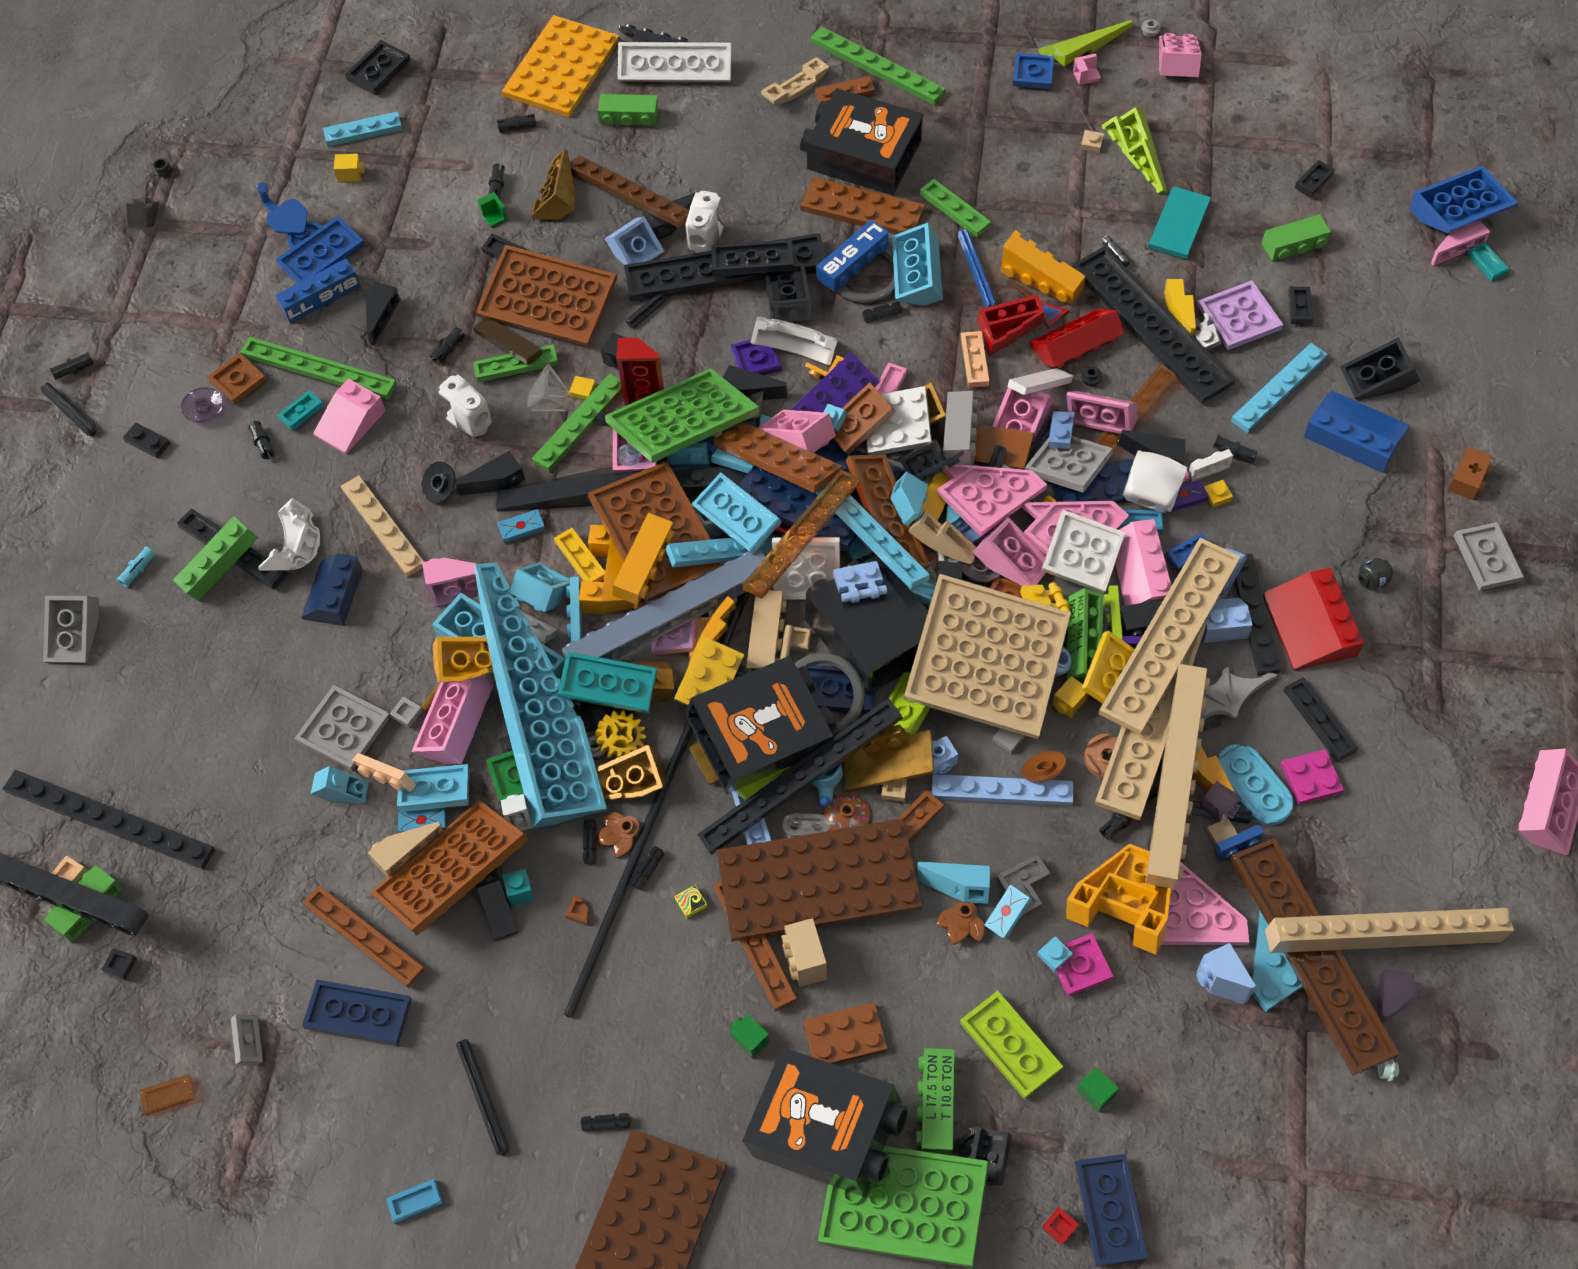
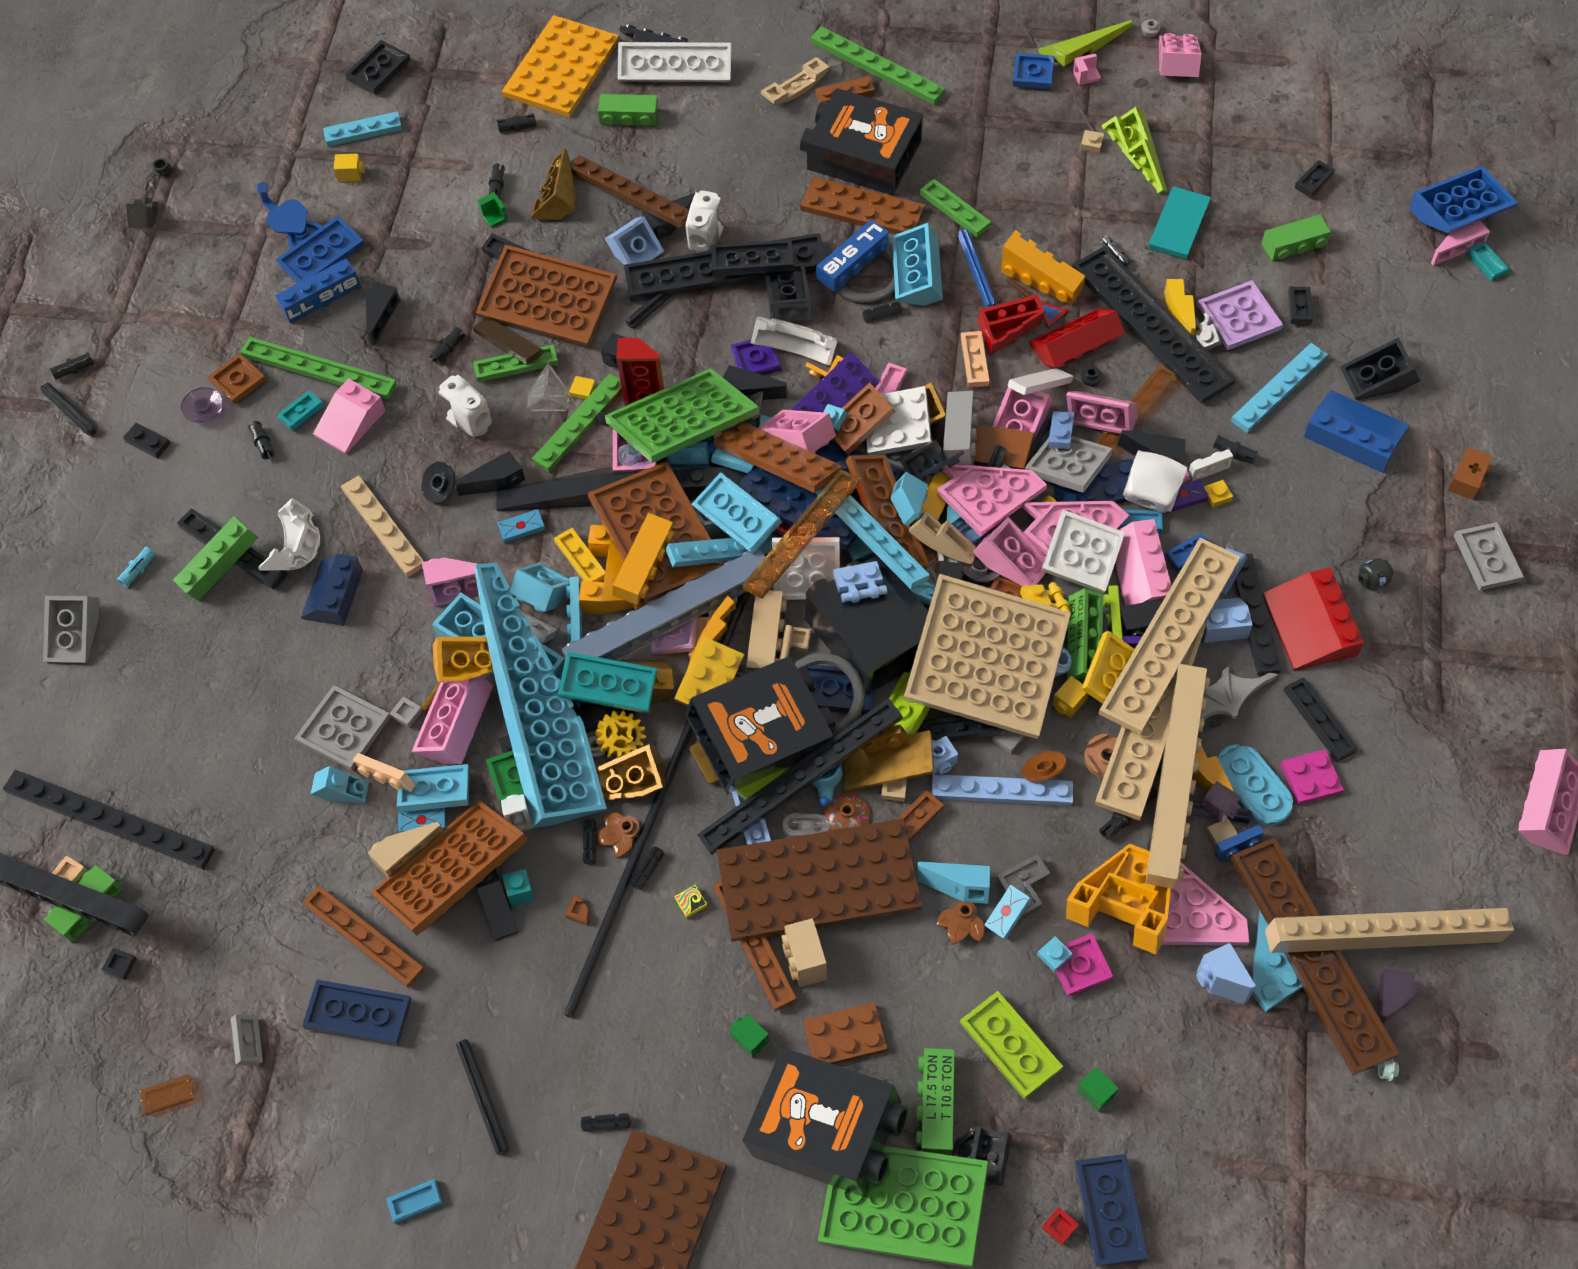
(959, 728): none -> black plate

